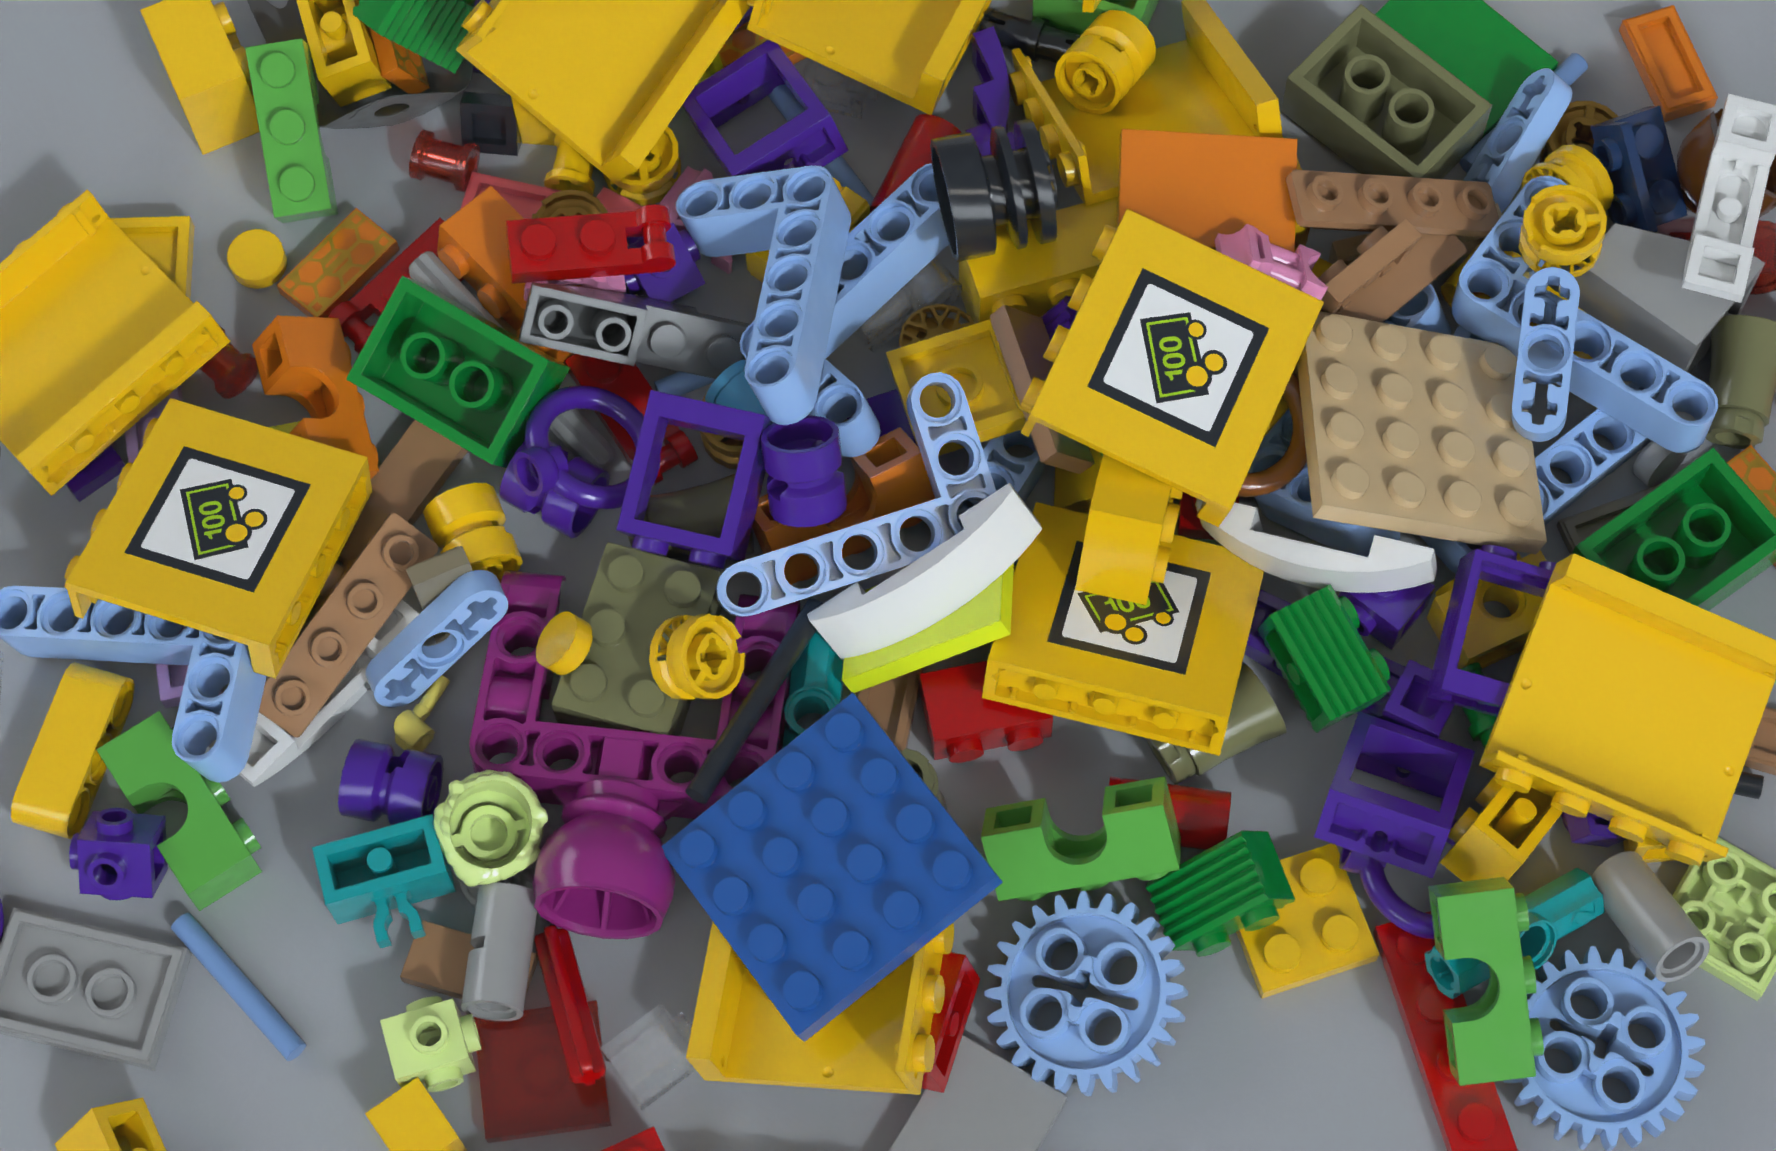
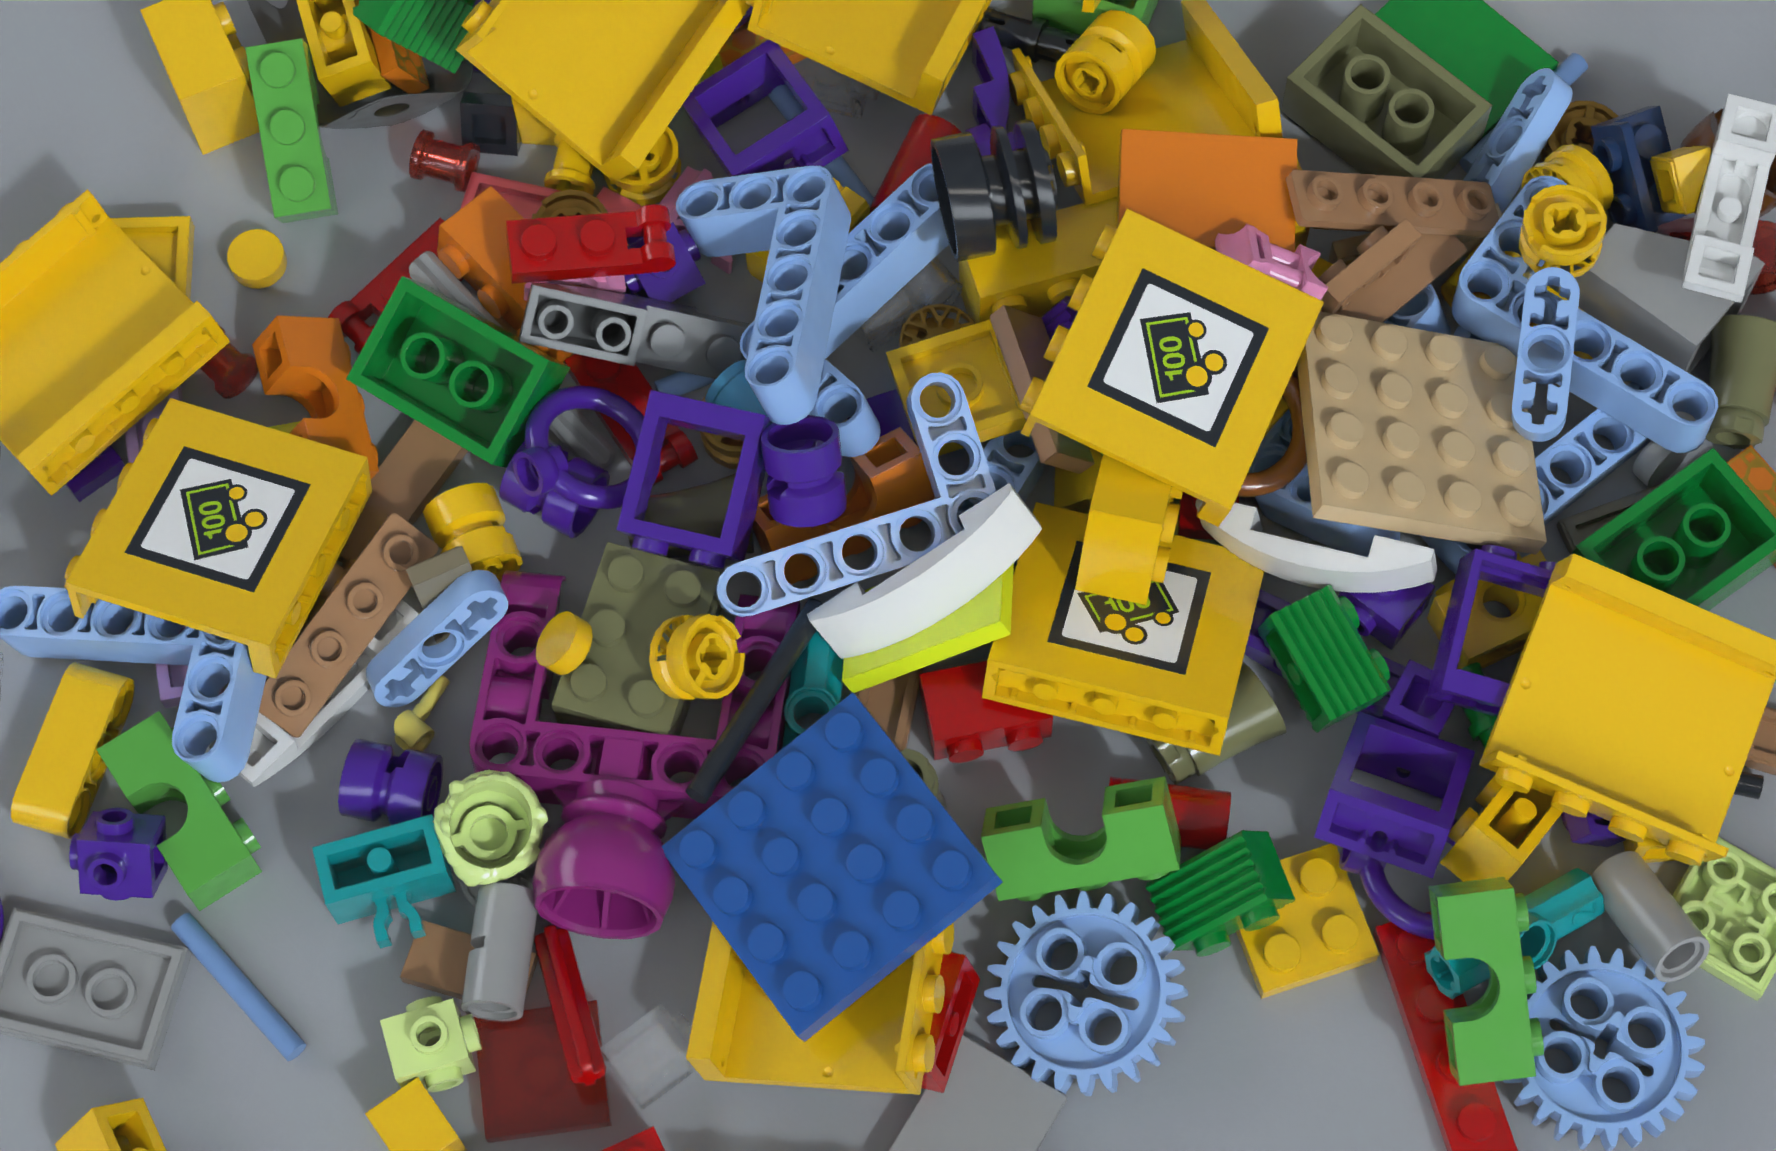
(338, 266): orange tile -> none
(1668, 63): orange tile -> none
(1680, 177): none -> yellow slope

